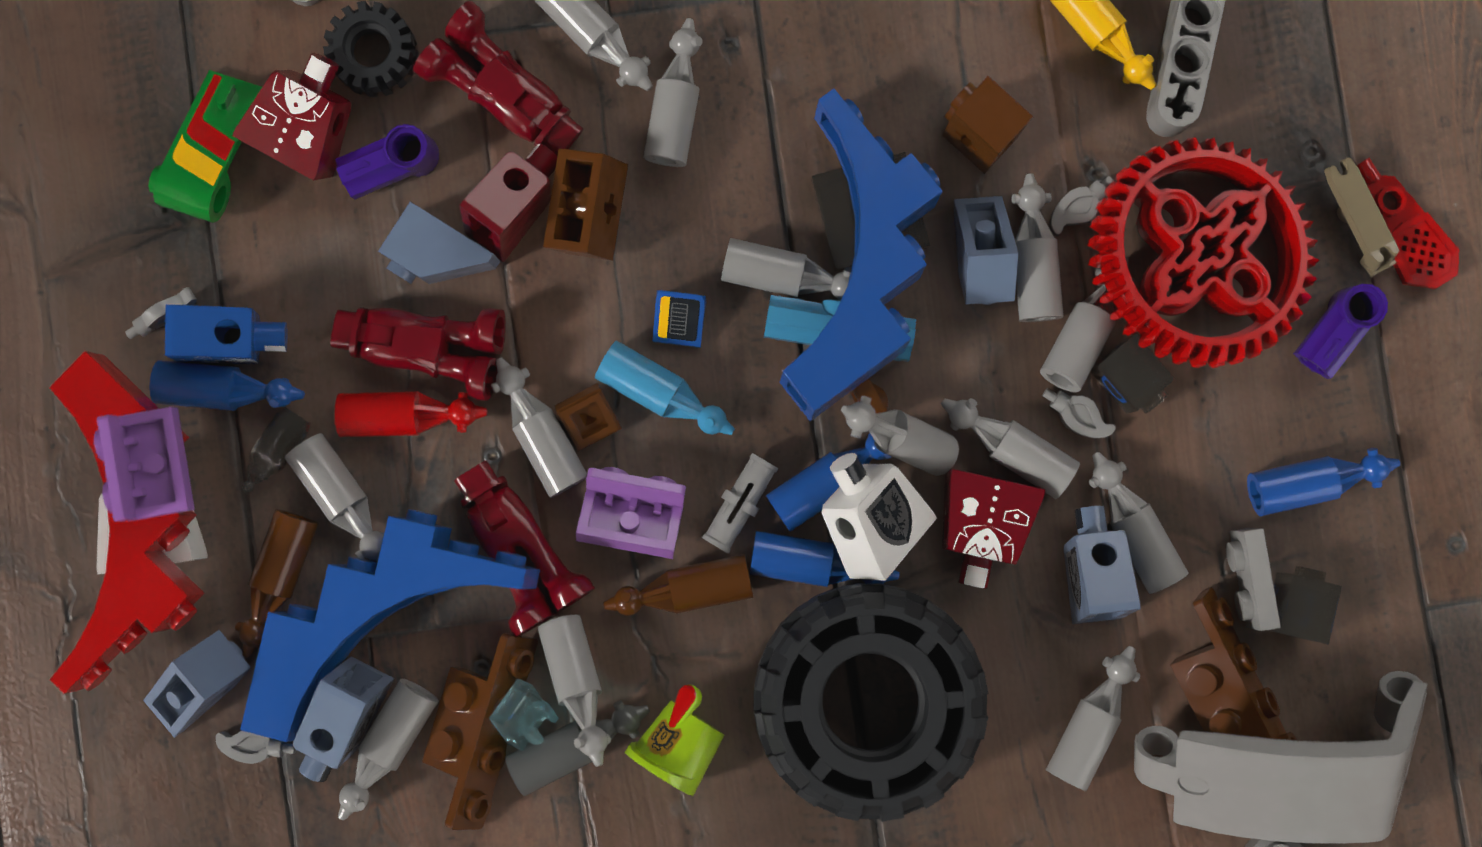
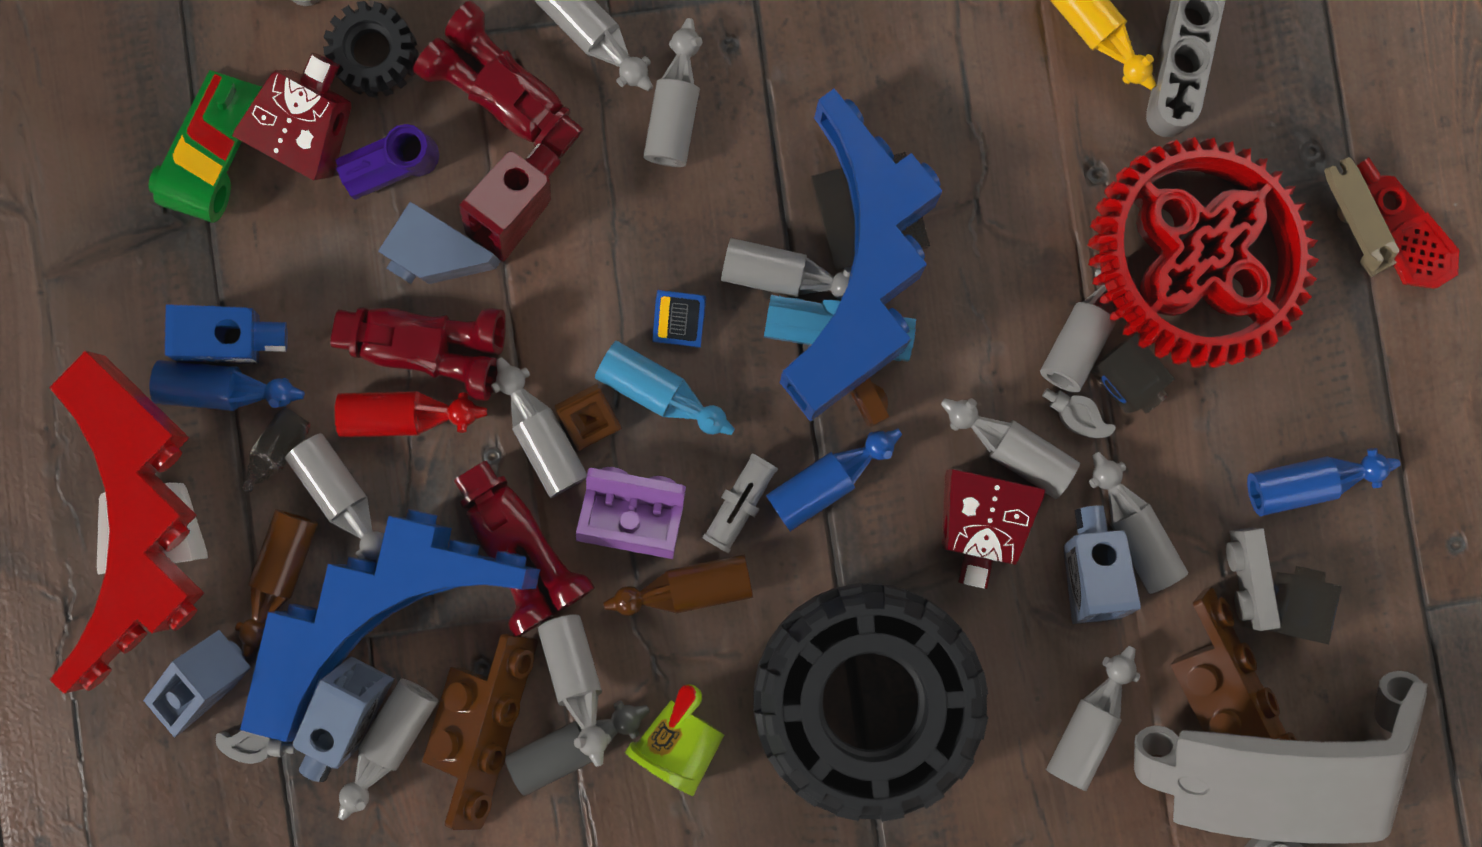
(144, 464): medium lavender bracket -> none
(155, 315): light grey piece -> none
(521, 715): clear light blue tile -> none
(585, 204): reddish brown brick -> none
(800, 560): blue wheel -> none
(874, 517): white torso -> none
(904, 437): light grey wheel -> none
(984, 122): reddish brown brick -> none
(985, 250): sand blue slope -> none
(1038, 258): light grey wheel -> none
(1078, 206): light grey piece -> none
(1338, 331): dark purple piece -> none

